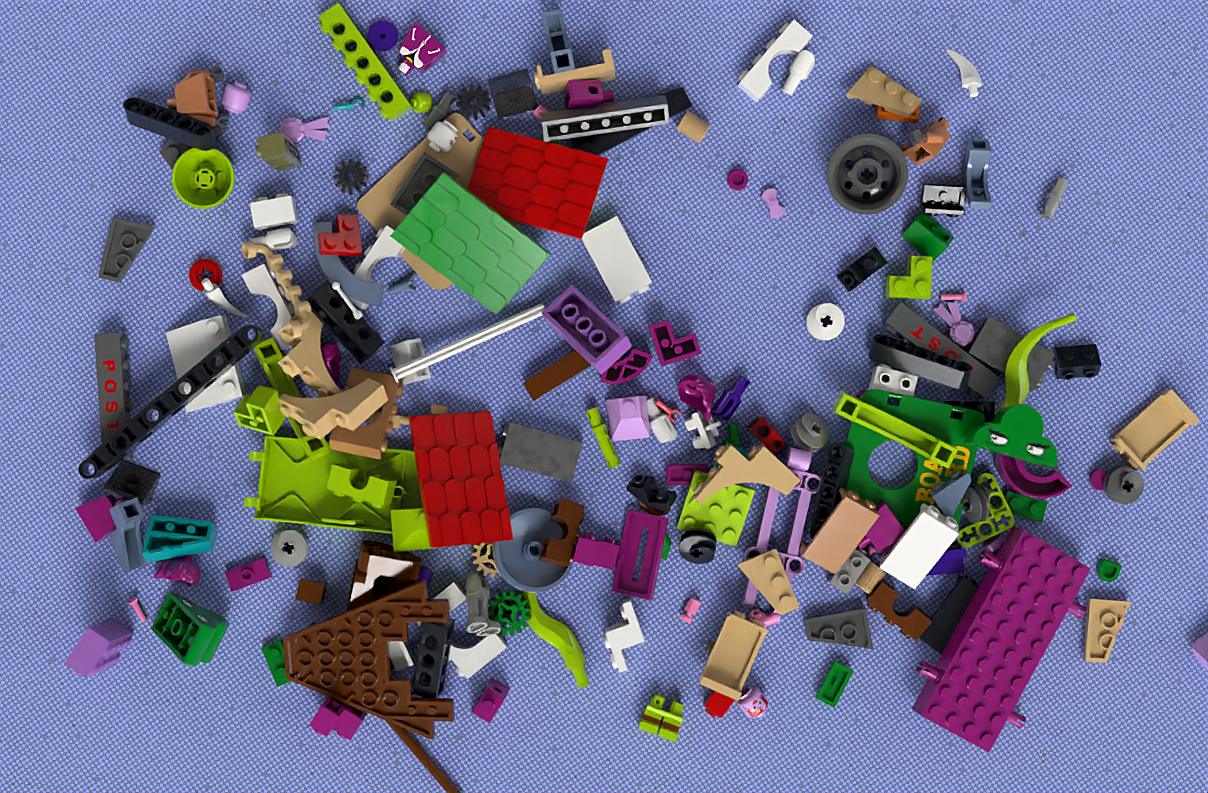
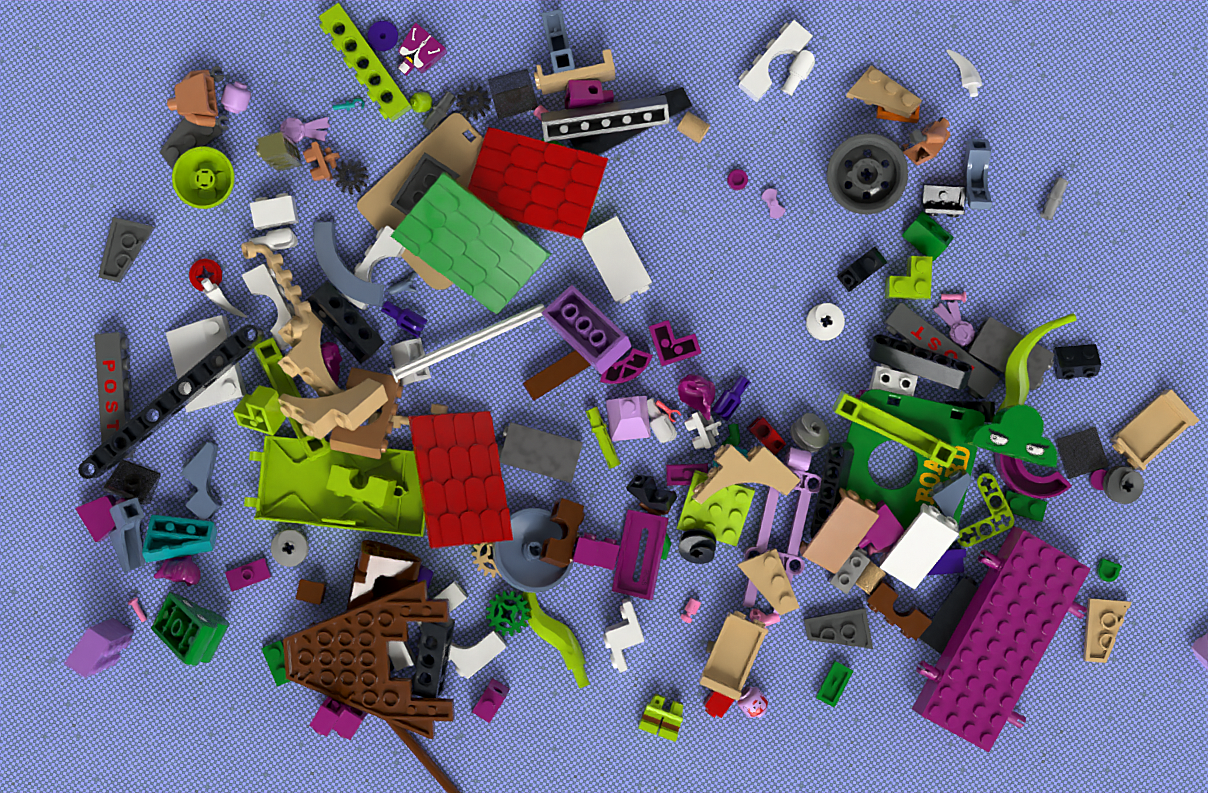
(169, 124): black beam -> none
(199, 473): none -> sand blue arch
(316, 153): none -> nougat hips
(345, 241): red plate -> none
(357, 314): white hinge -> none
(405, 318): none -> dark purple arm
(409, 529): lime slope -> none
(442, 136): white head -> none
(477, 597): light grey piece -> none
(976, 503): dark grey piece -> none
(993, 543): medium lavender tile -> none
(1081, 452): none -> clear smoke tile

